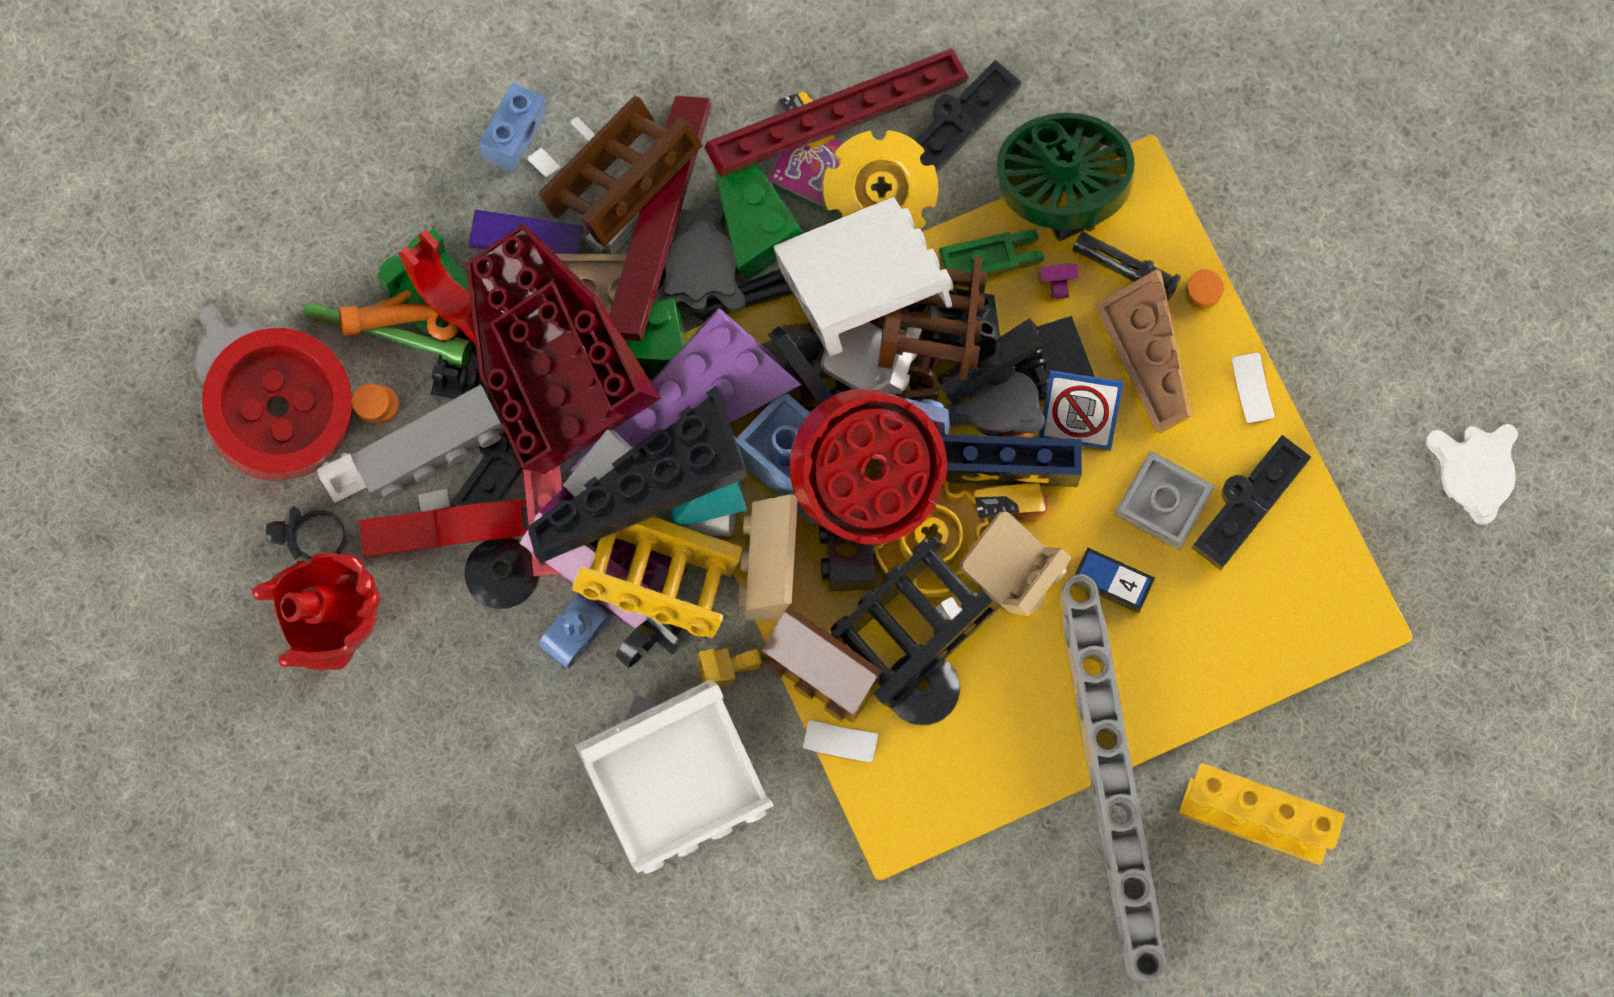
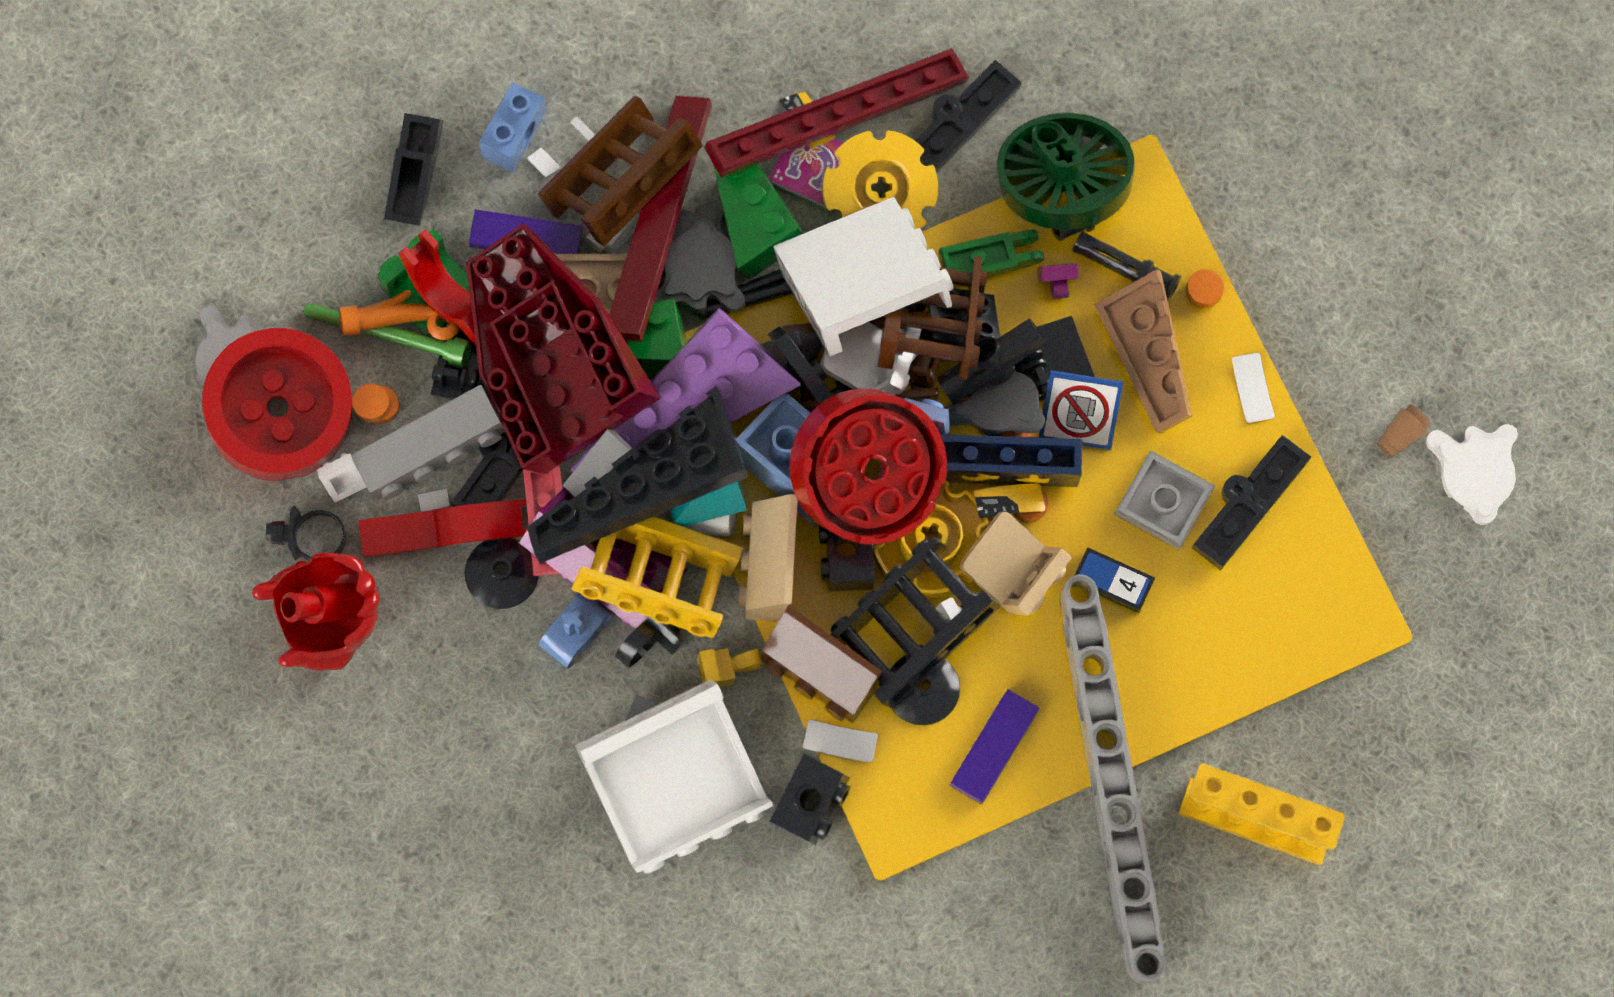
(413, 169): none -> black slope
(791, 809): none -> black brick
(994, 746): none -> dark purple tile
(1404, 430): none -> medium nougat cone

